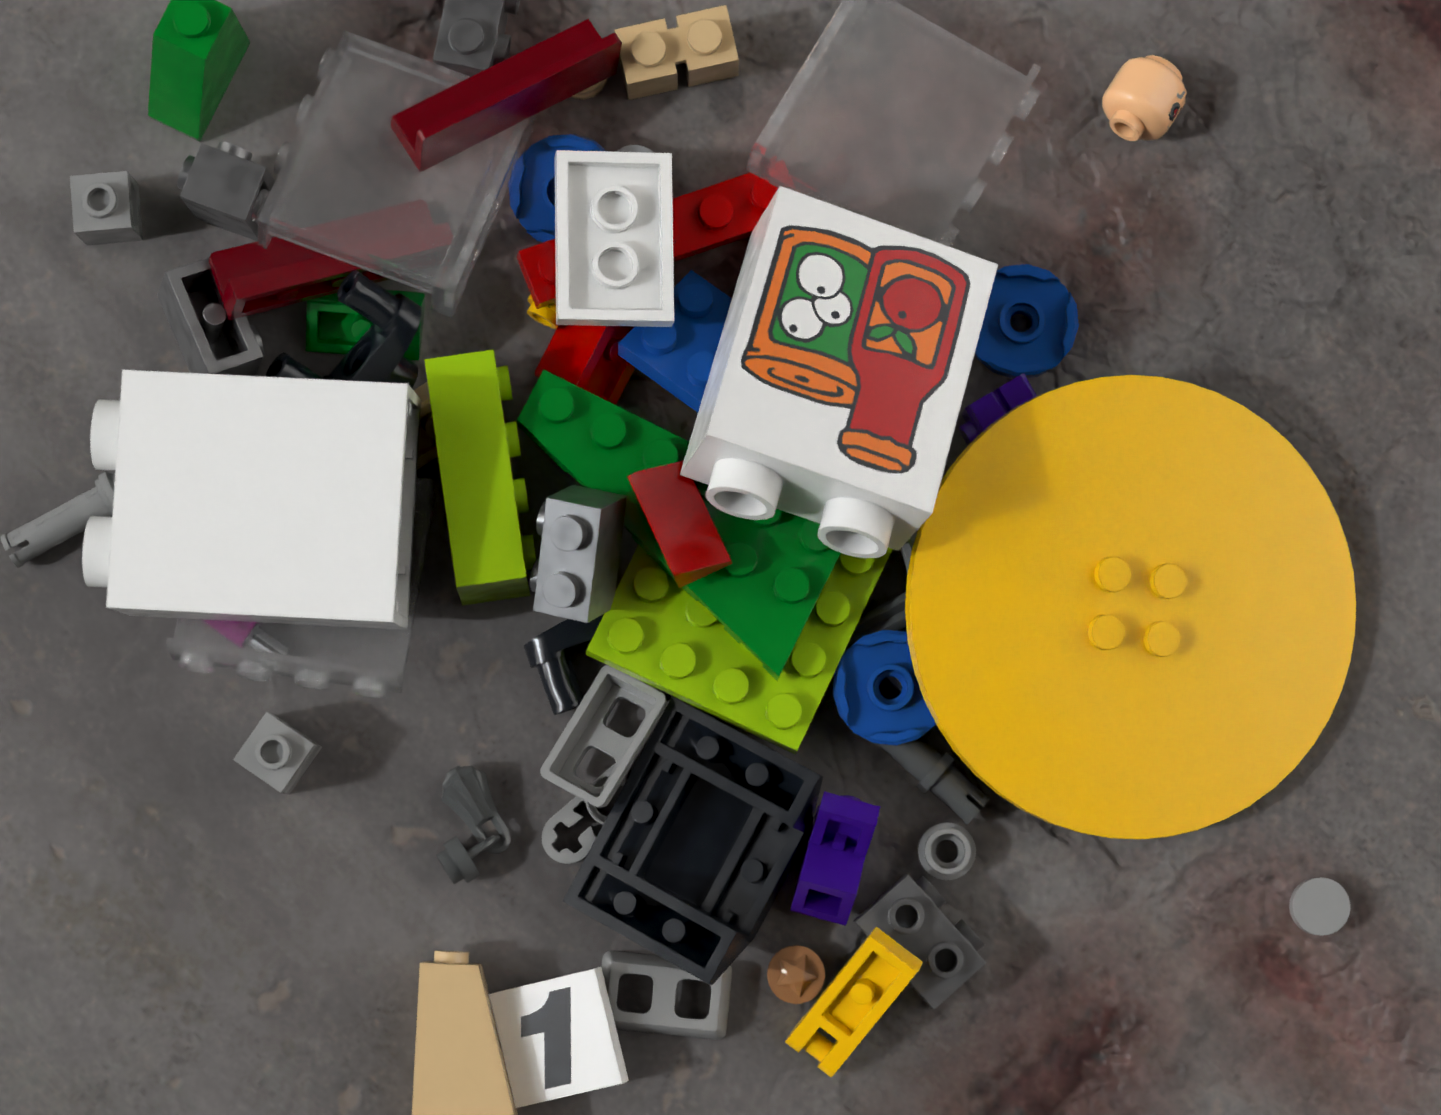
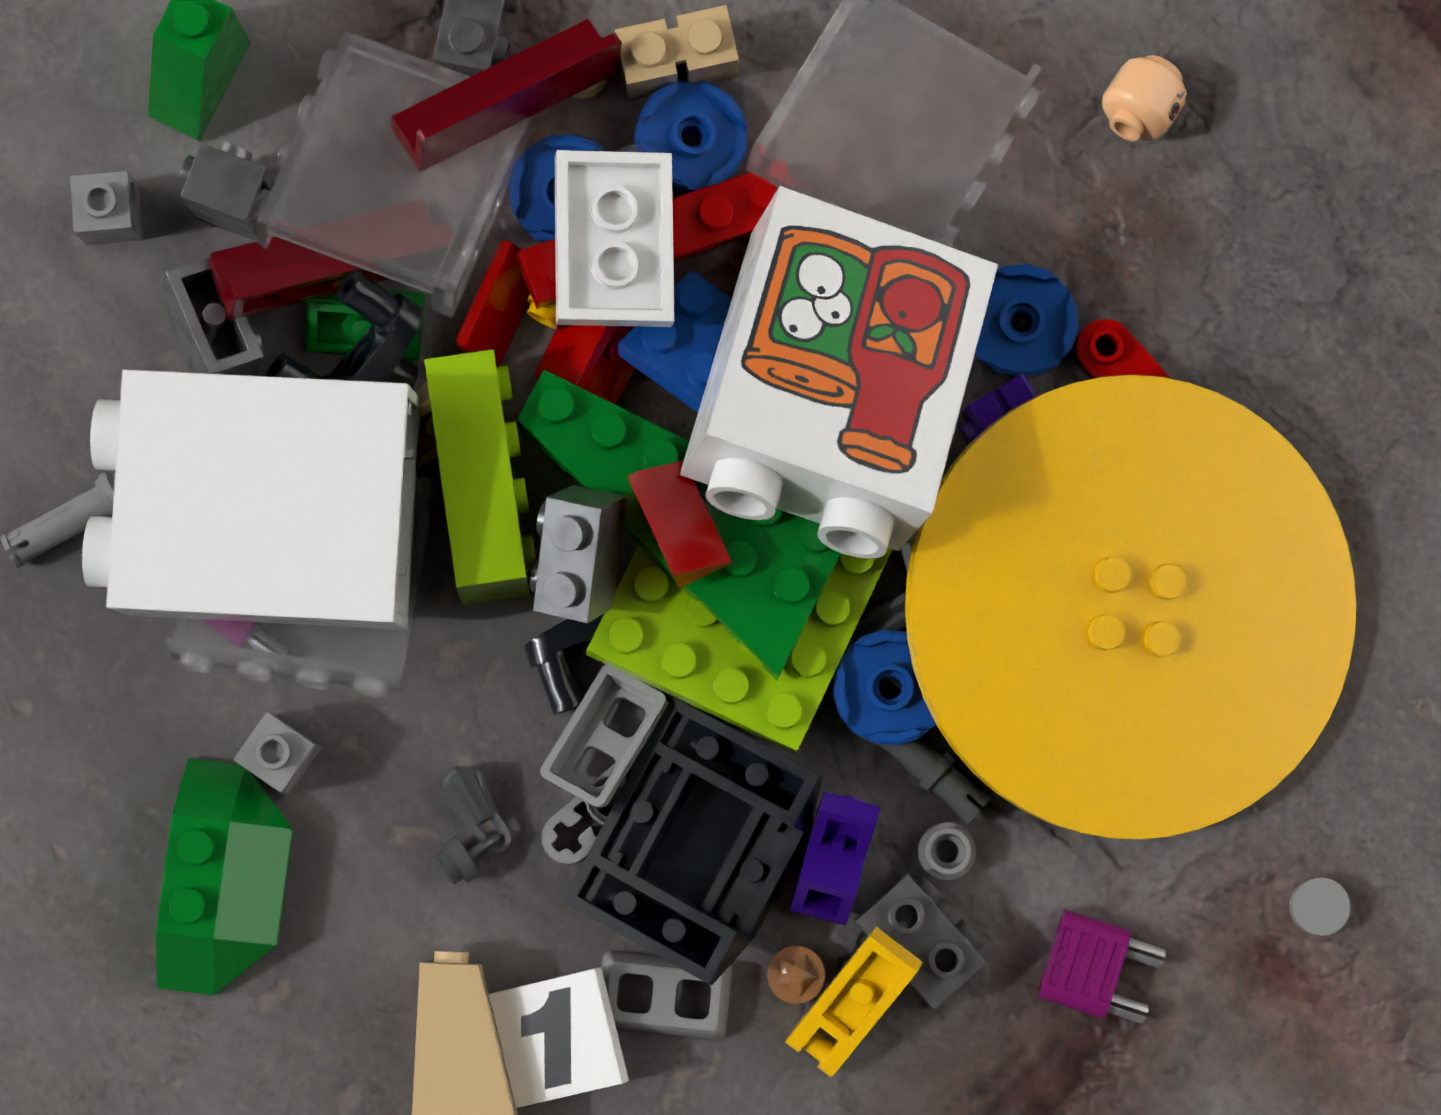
(220, 879): none -> green wedge
(496, 306): none -> red slope
(708, 115): none -> blue plate
(1087, 965): none -> magenta piece
(1129, 354): none -> red plate

